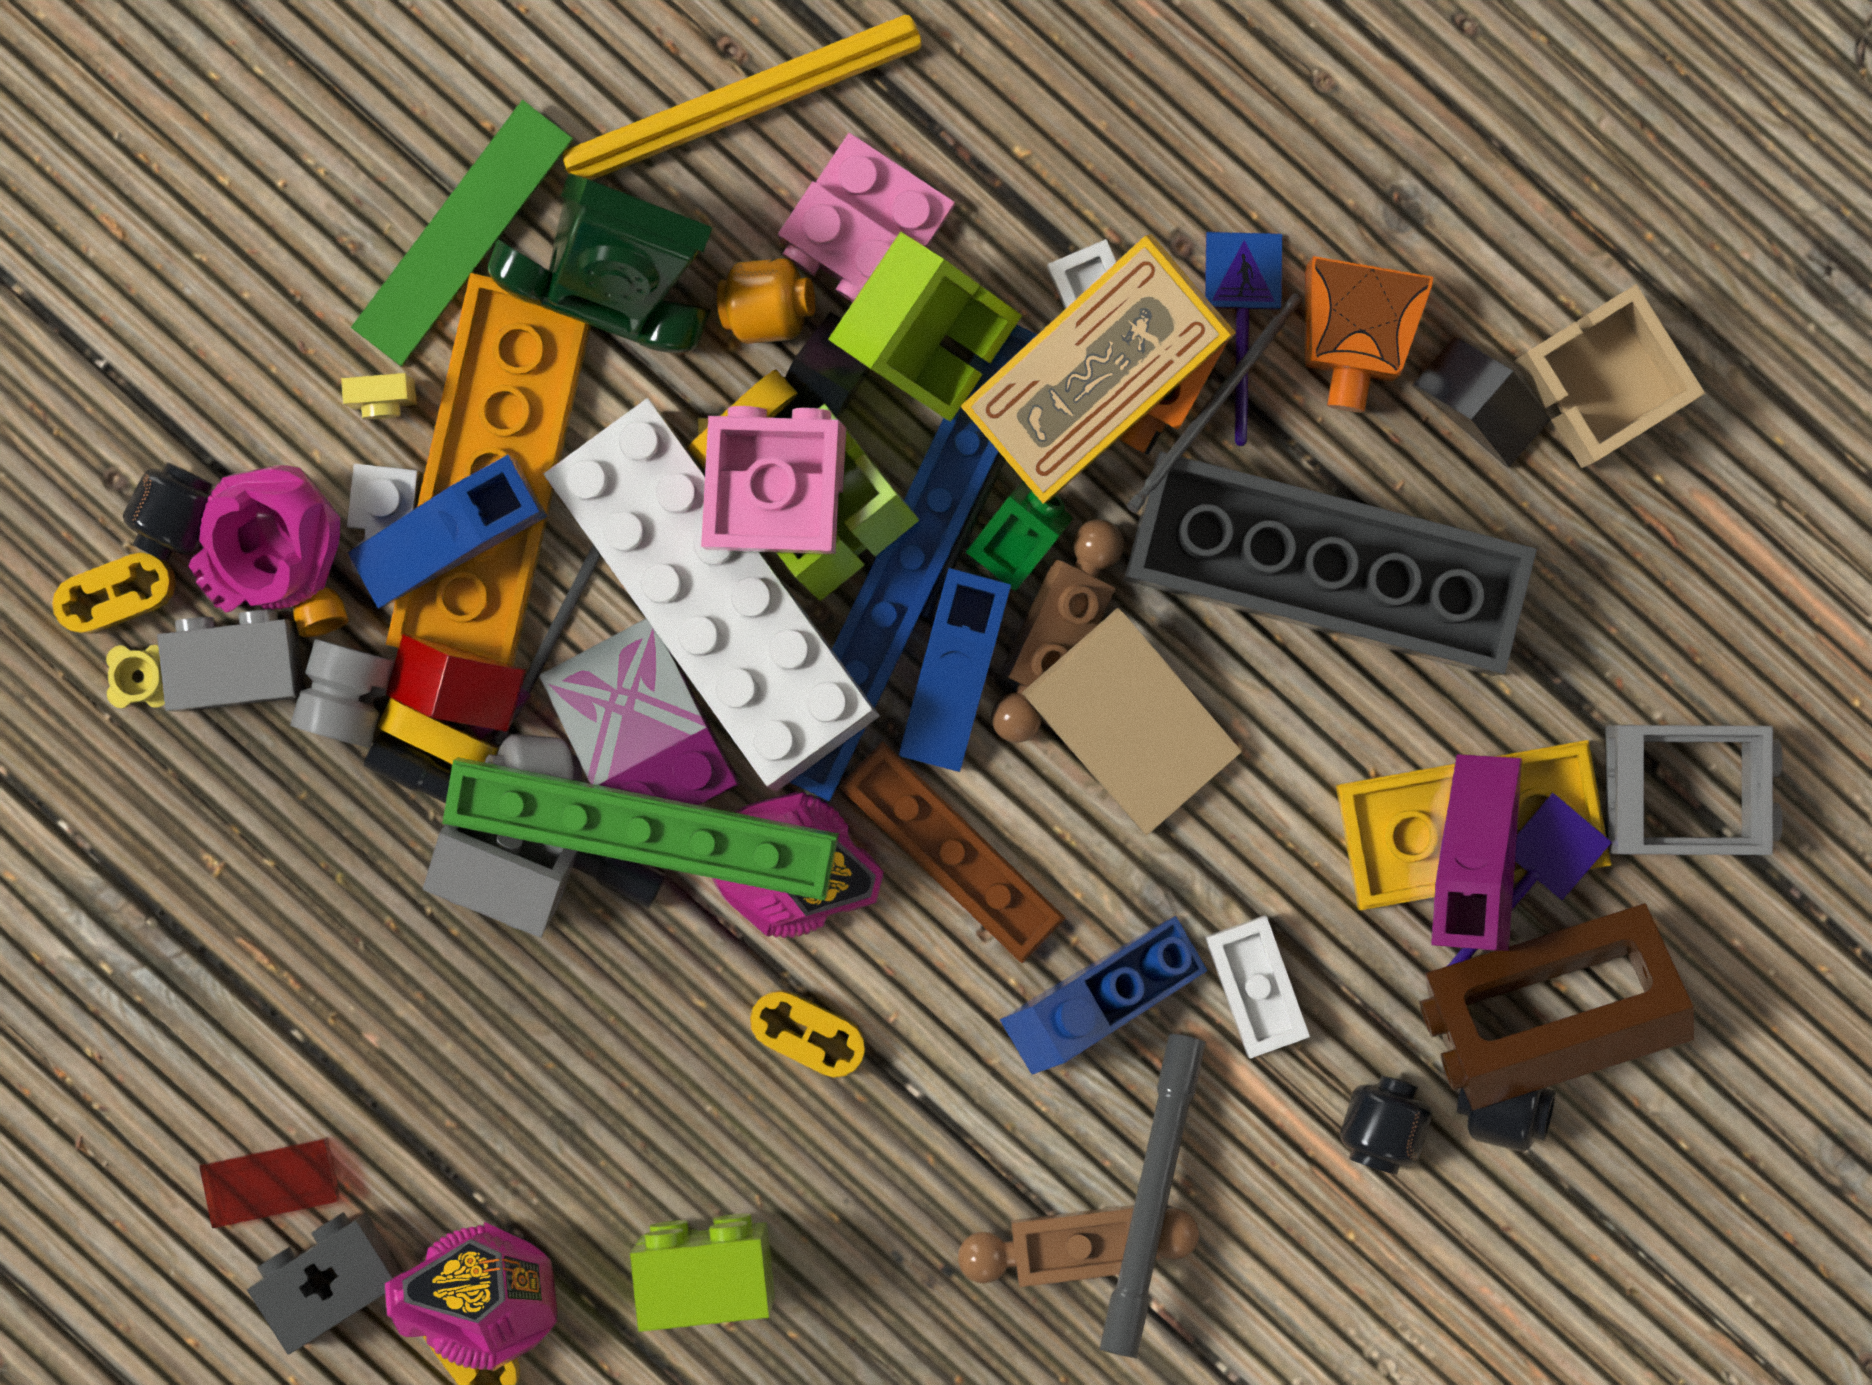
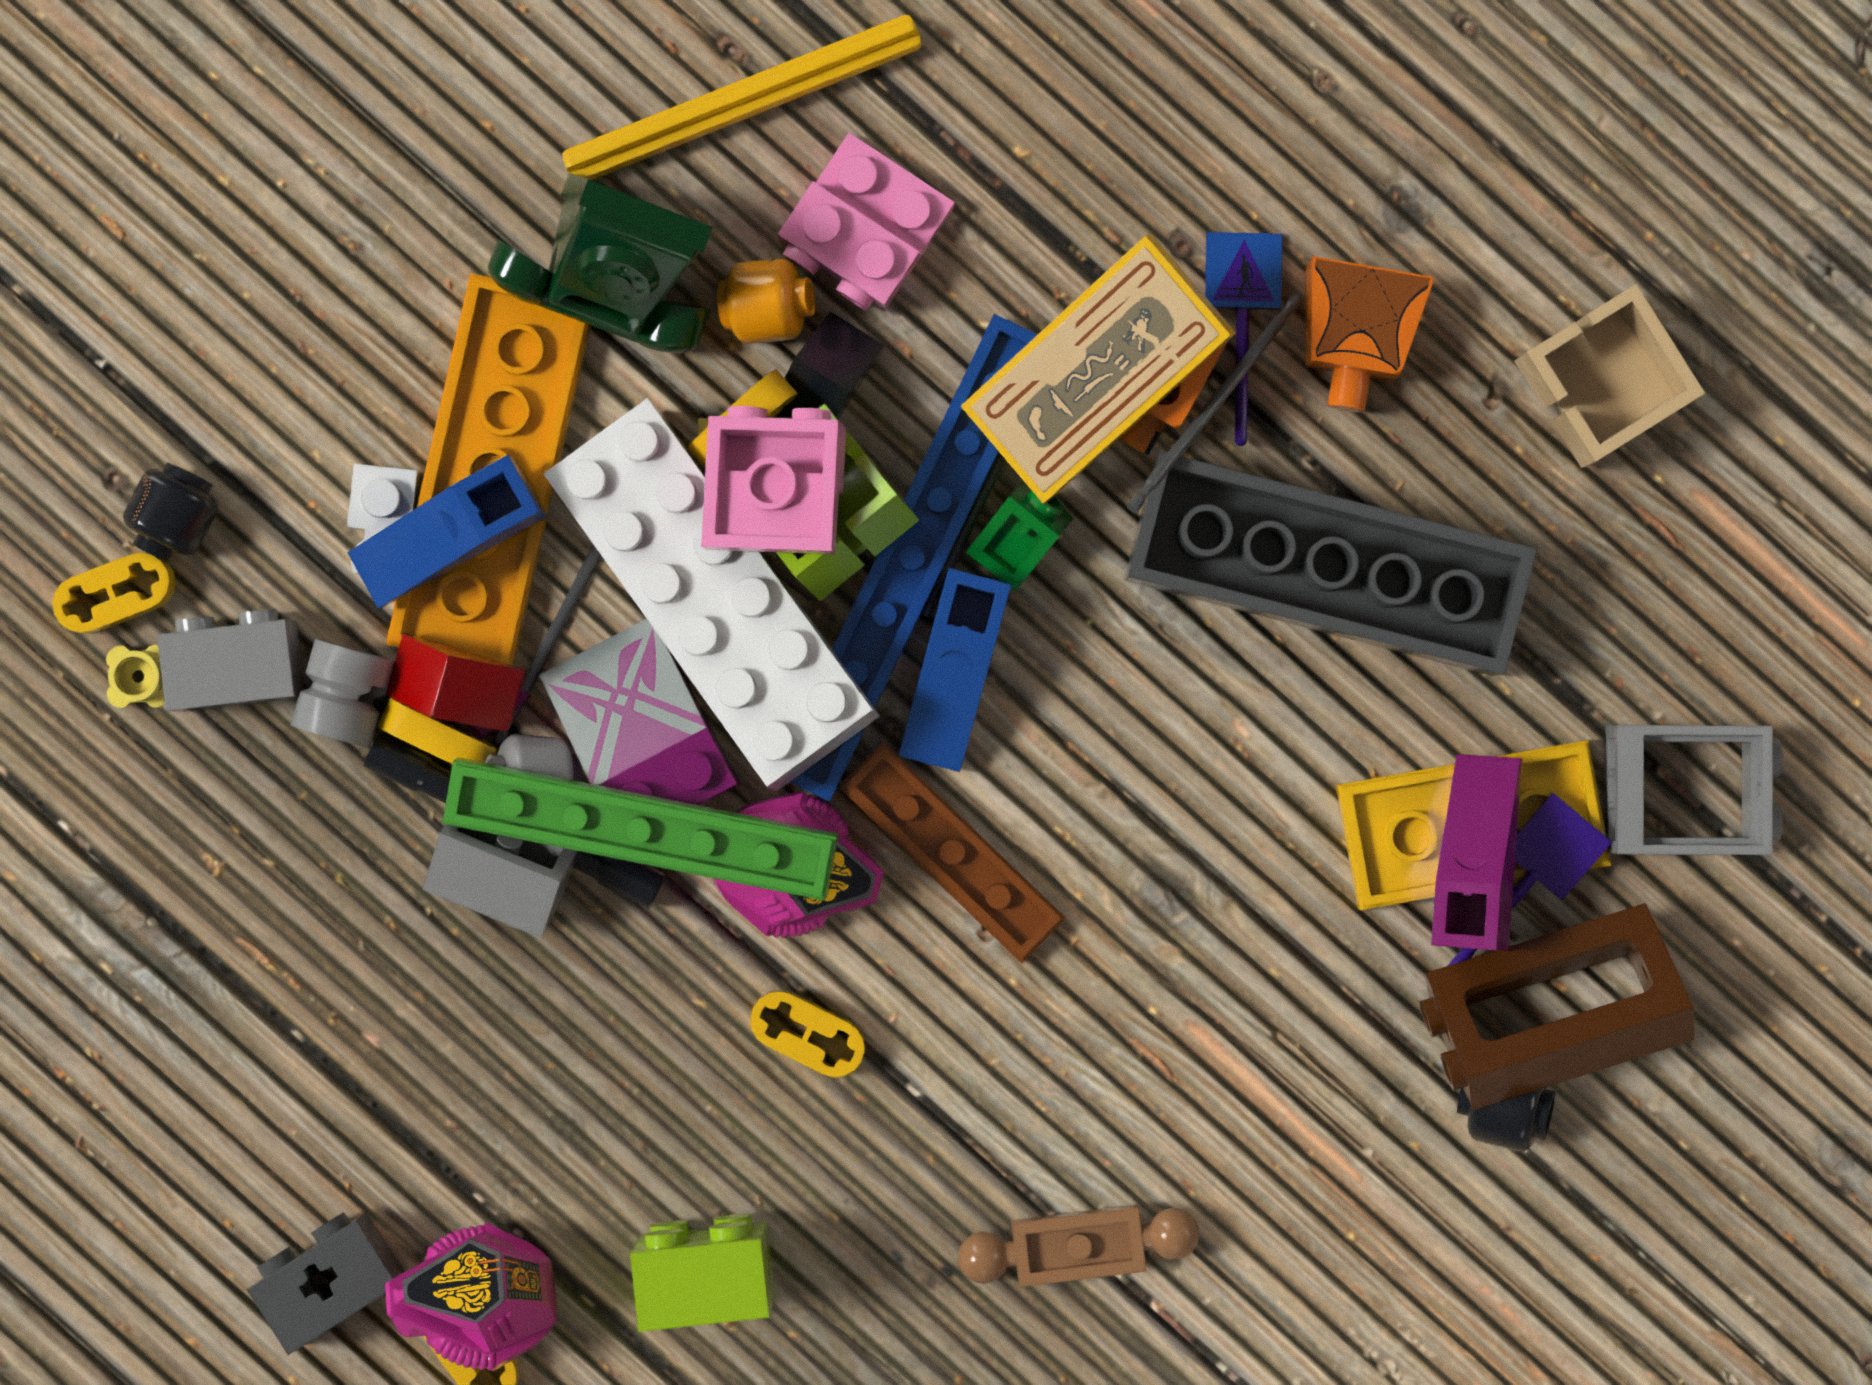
(265, 539): dark pink helmet -> none
(270, 1182): clear red tile -> none
(320, 614): light orange hinge -> none
(379, 394): light yellow plate -> none
(462, 233): bright green piece -> none
(907, 313): lime piece -> none
(1060, 617): medium nougat plate -> none
(1080, 270): white plate -> none
(1103, 996): blue slope -> none
(1130, 1298): dark grey piece -> none
(1131, 721): tan tile -> none
(1257, 986): white plate -> none
(1386, 1125): black head -> none
(1483, 400): black slope -> none

